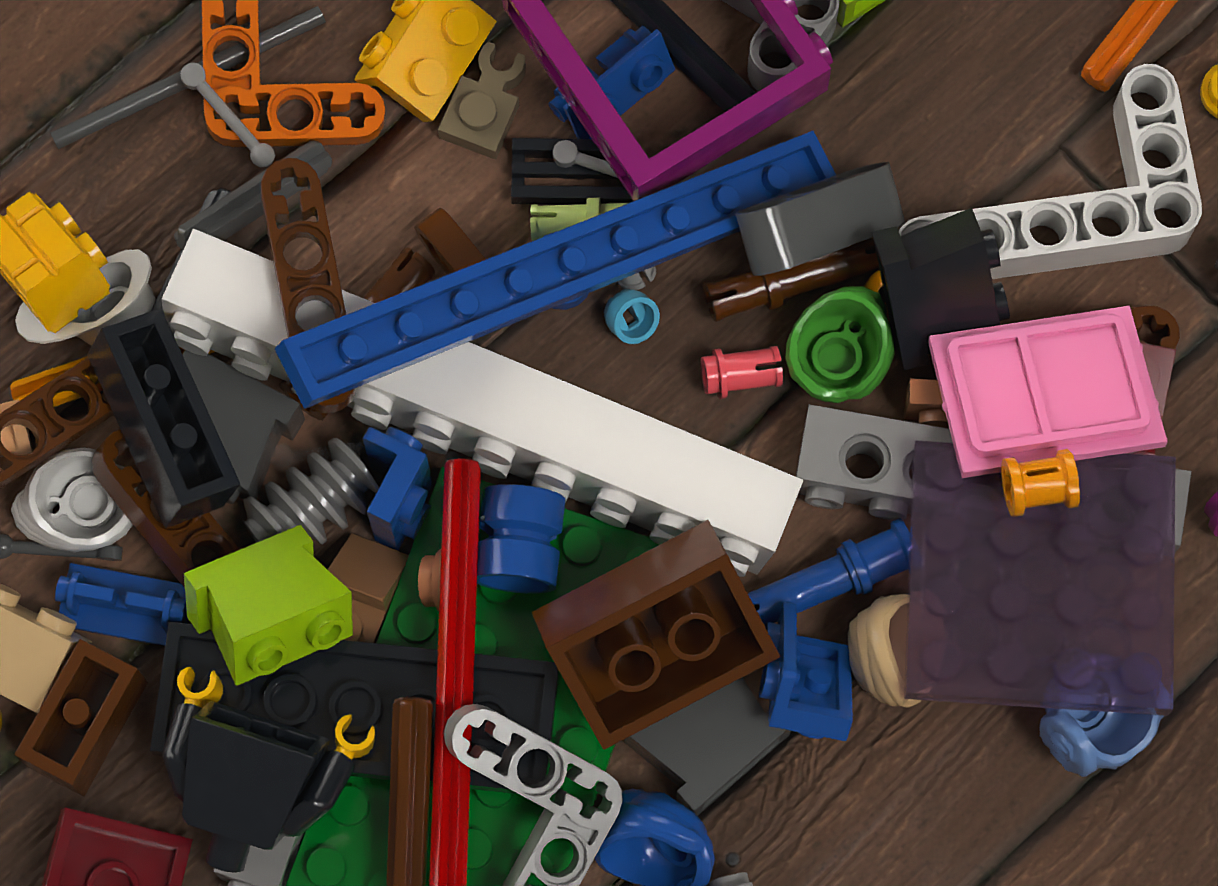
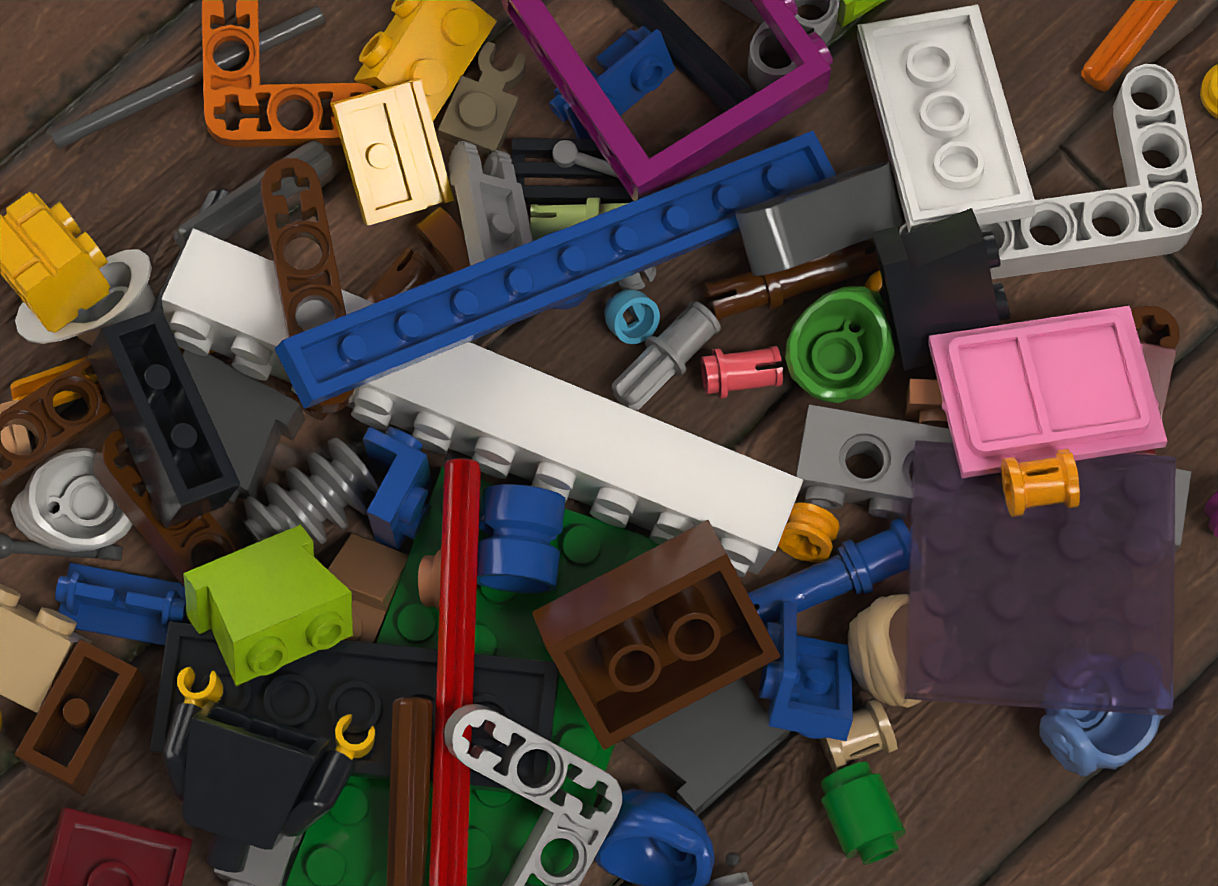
(194, 78): light grey hinge -> none
(392, 151): none -> plate
(488, 202): none -> light grey hinge
(665, 356): none -> light grey axle
(809, 533): none -> light orange bush
(862, 813): none -> green brick
(867, 735): none -> tan bush
(945, 118): none -> white tile

